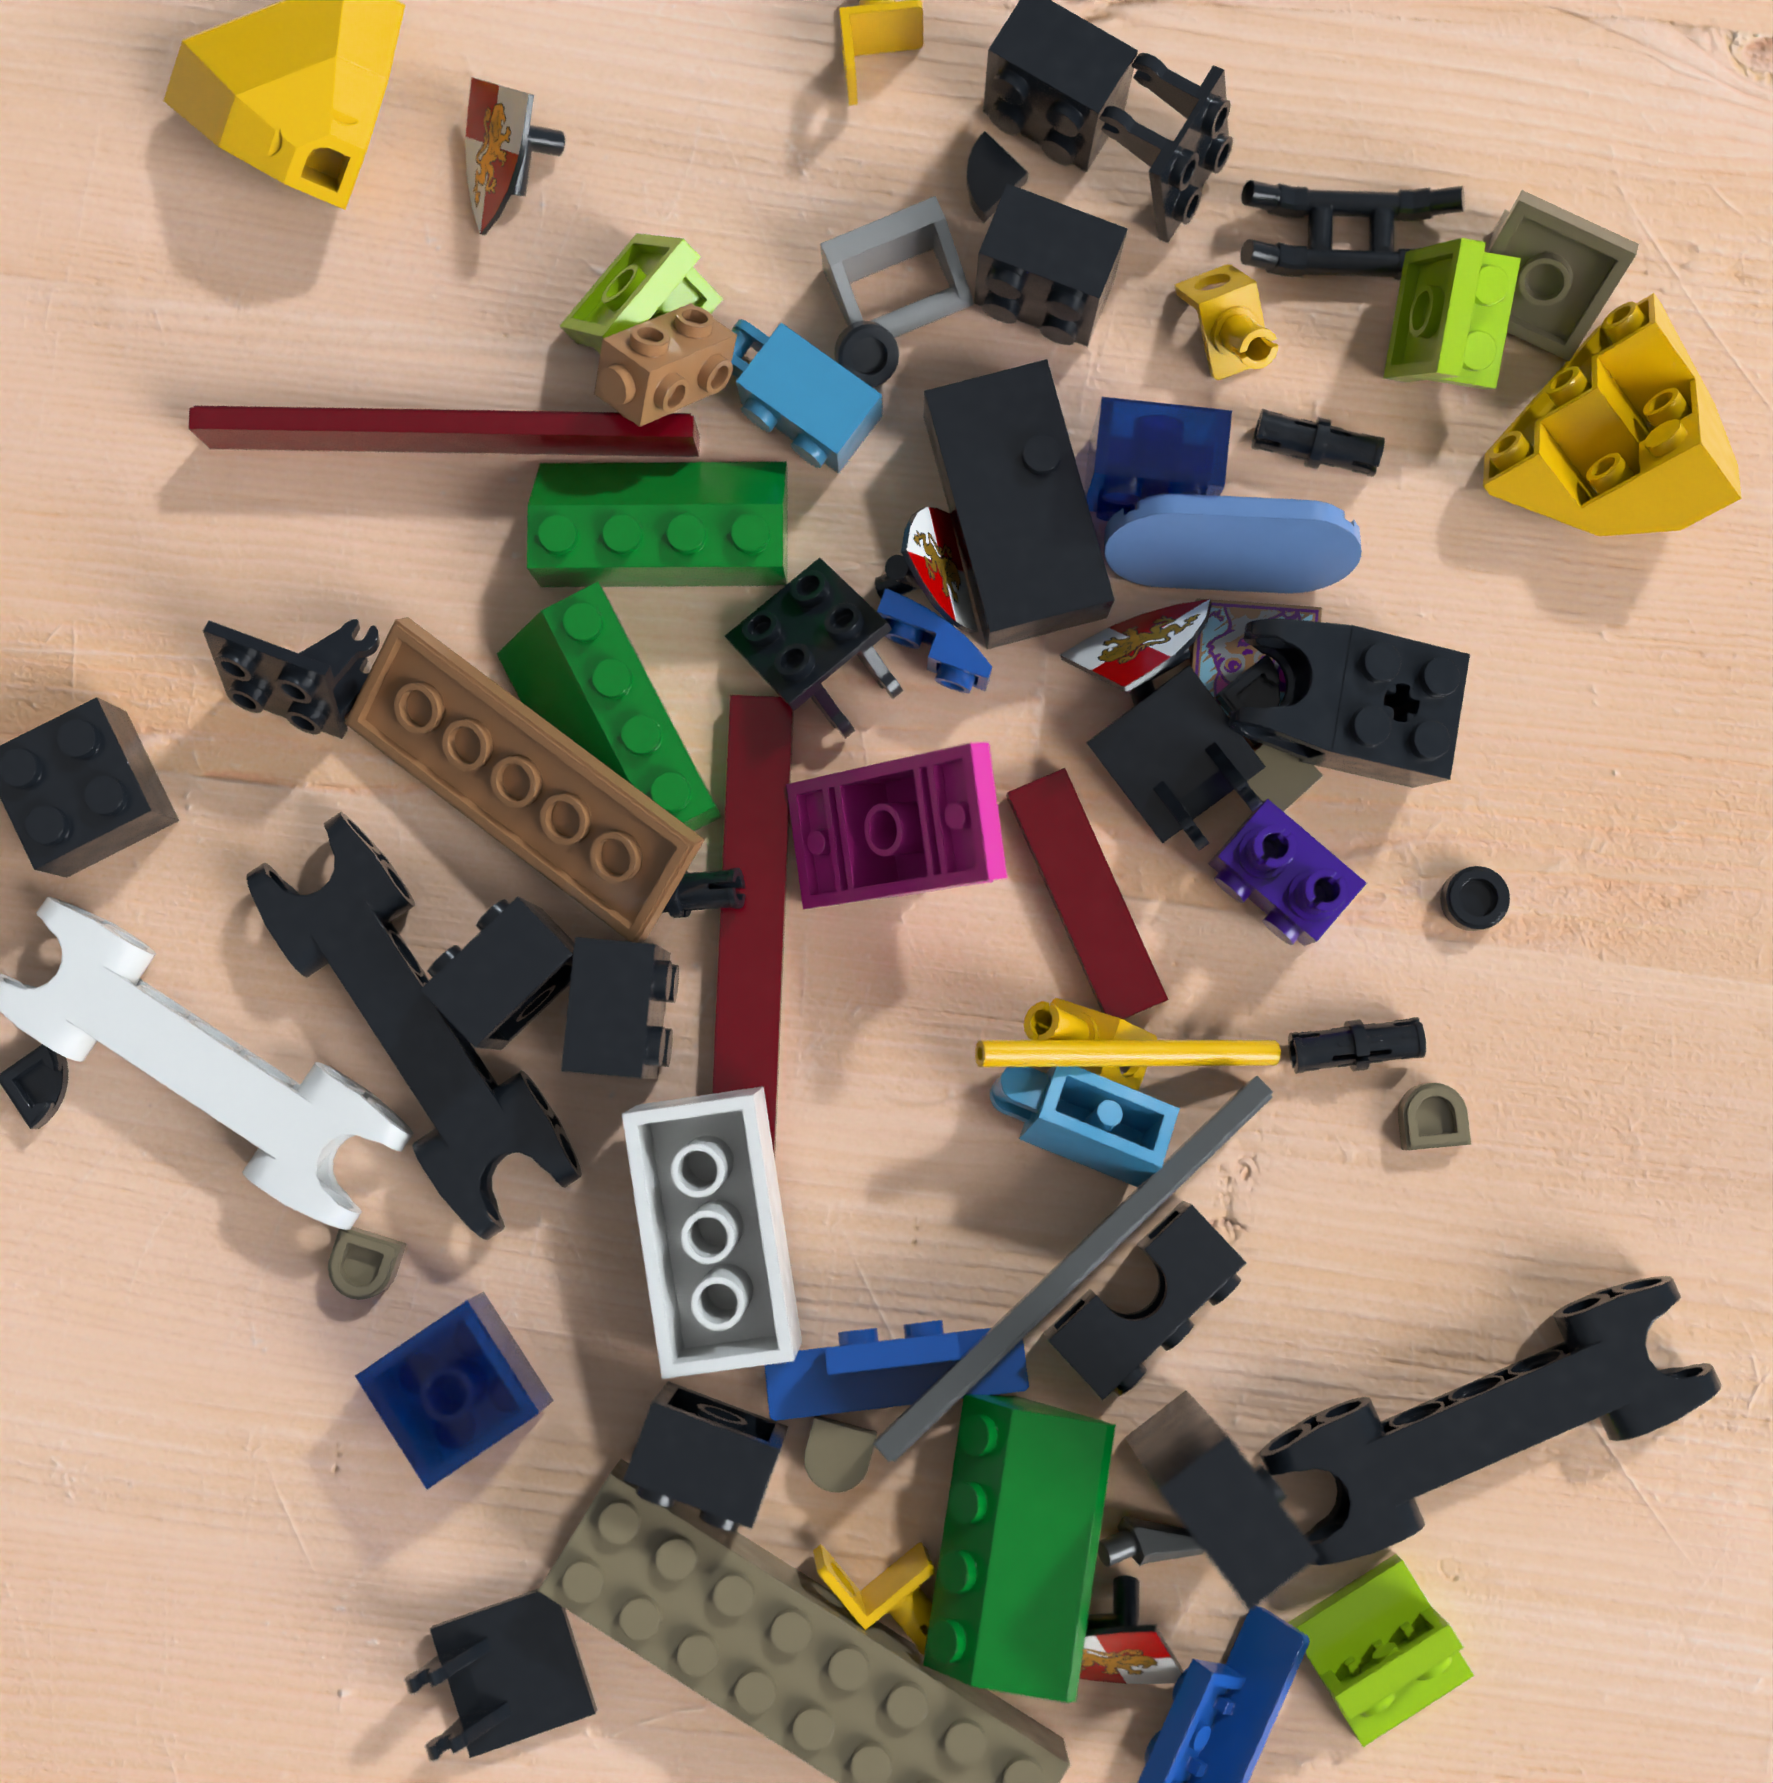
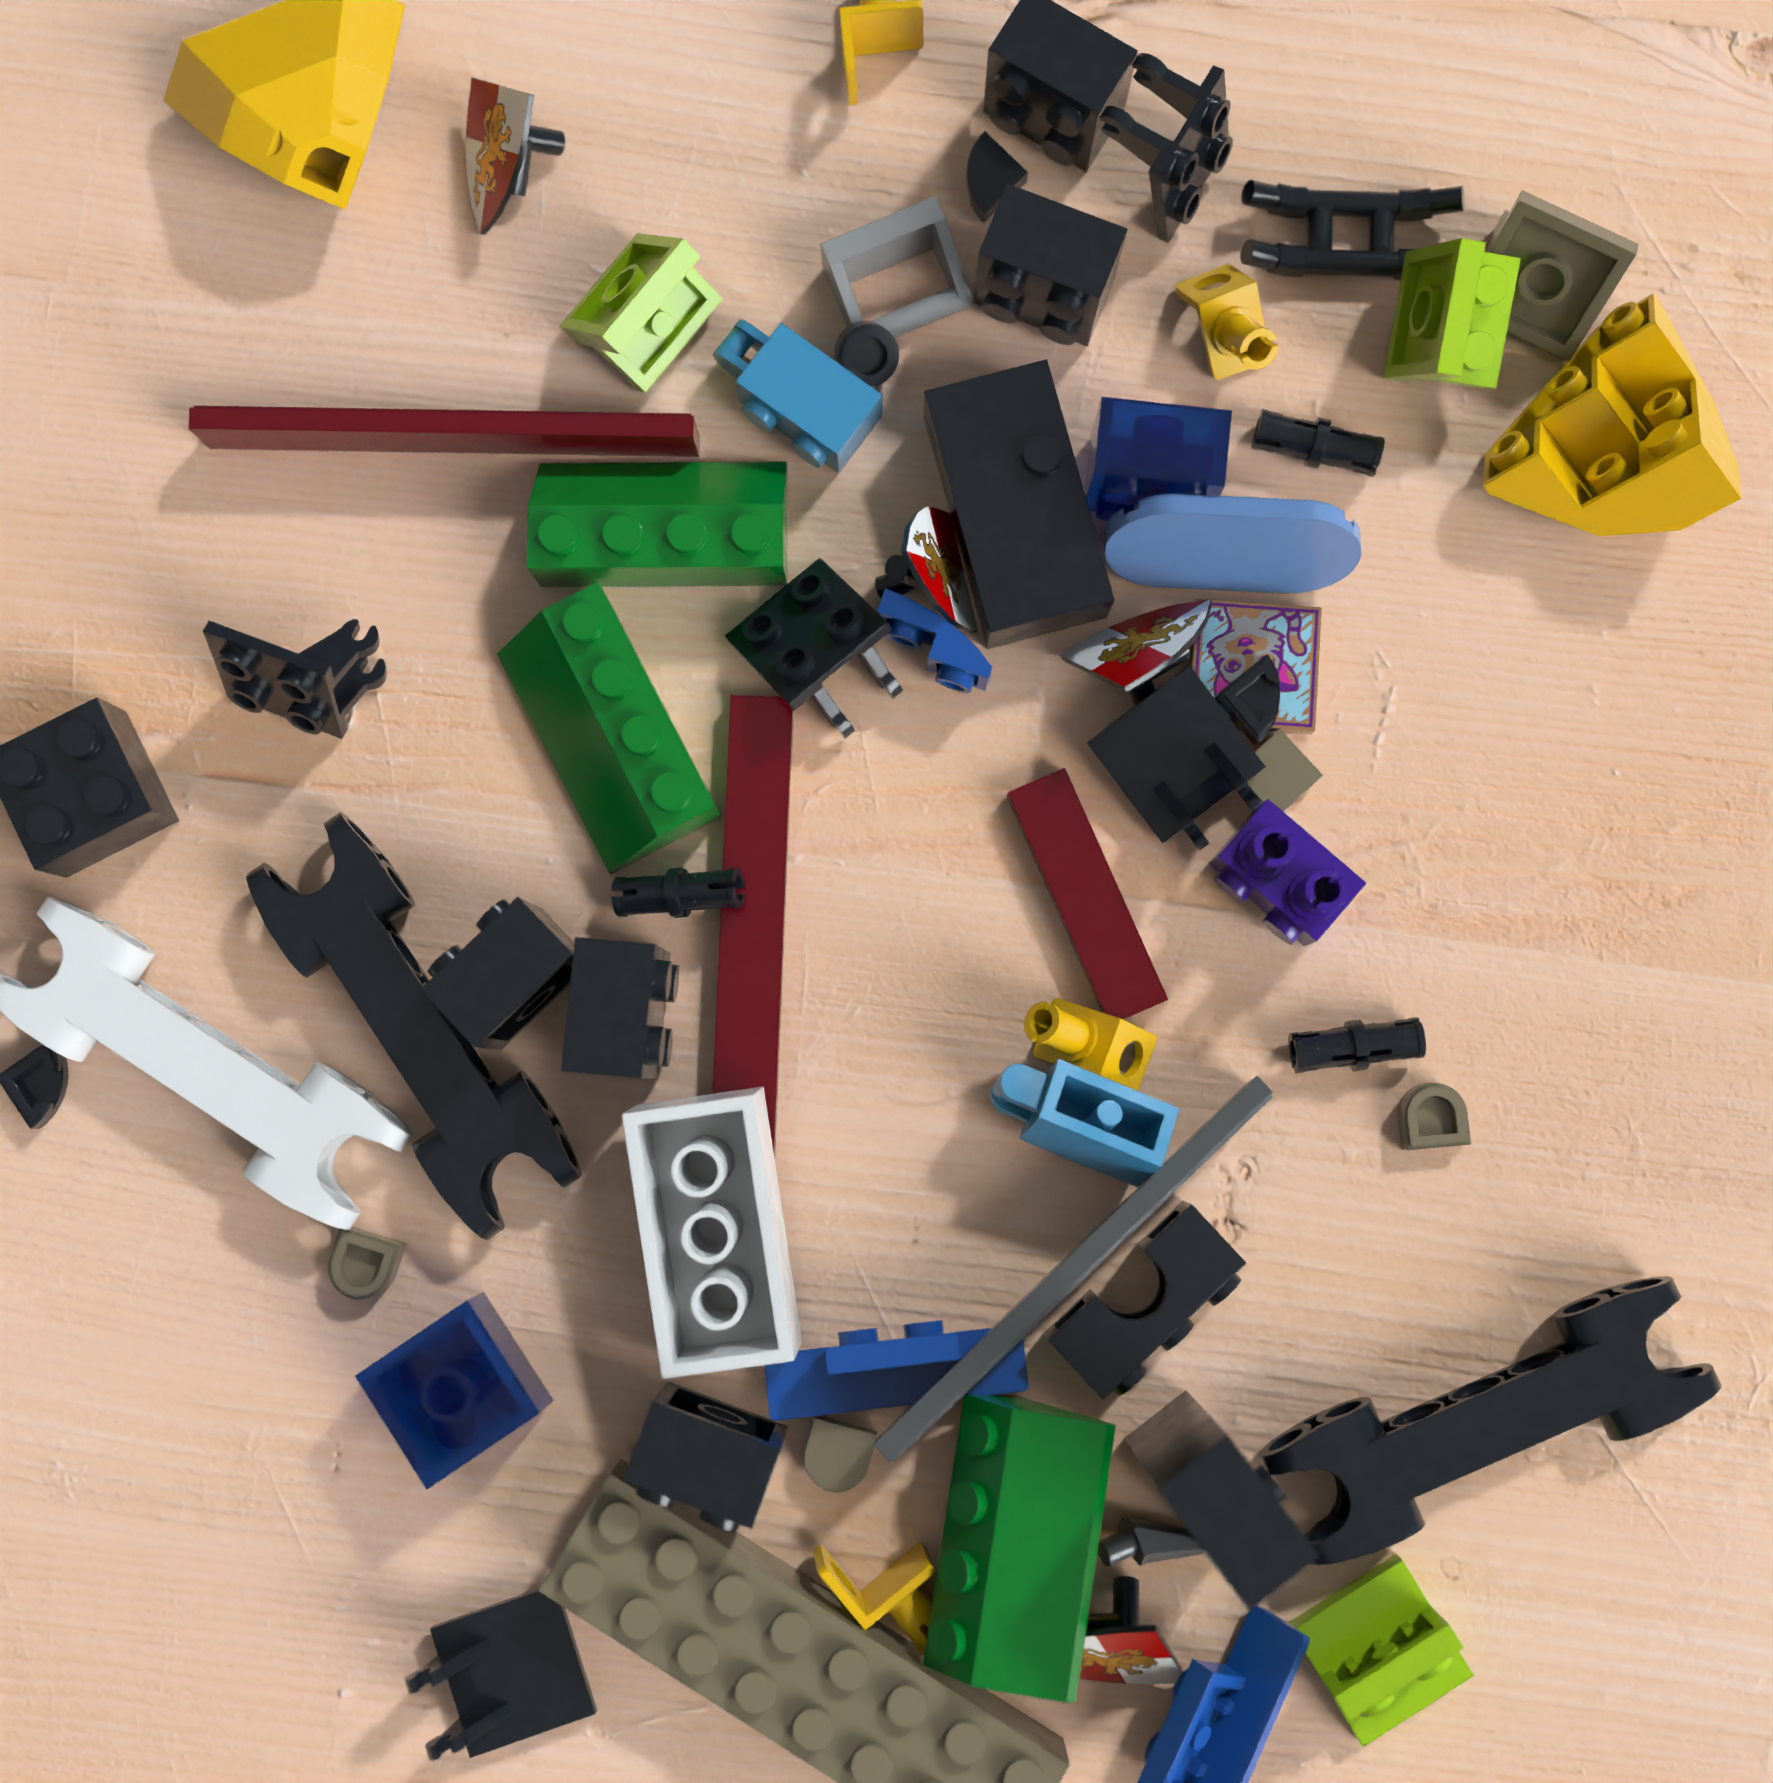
(523, 781): medium nougat tile -> none
(665, 364): medium nougat brick -> none
(898, 827): dark pink brick -> none
(1126, 1053): yellow piece -> none
(1359, 700): black brick -> none
(1475, 898): black tile -> none

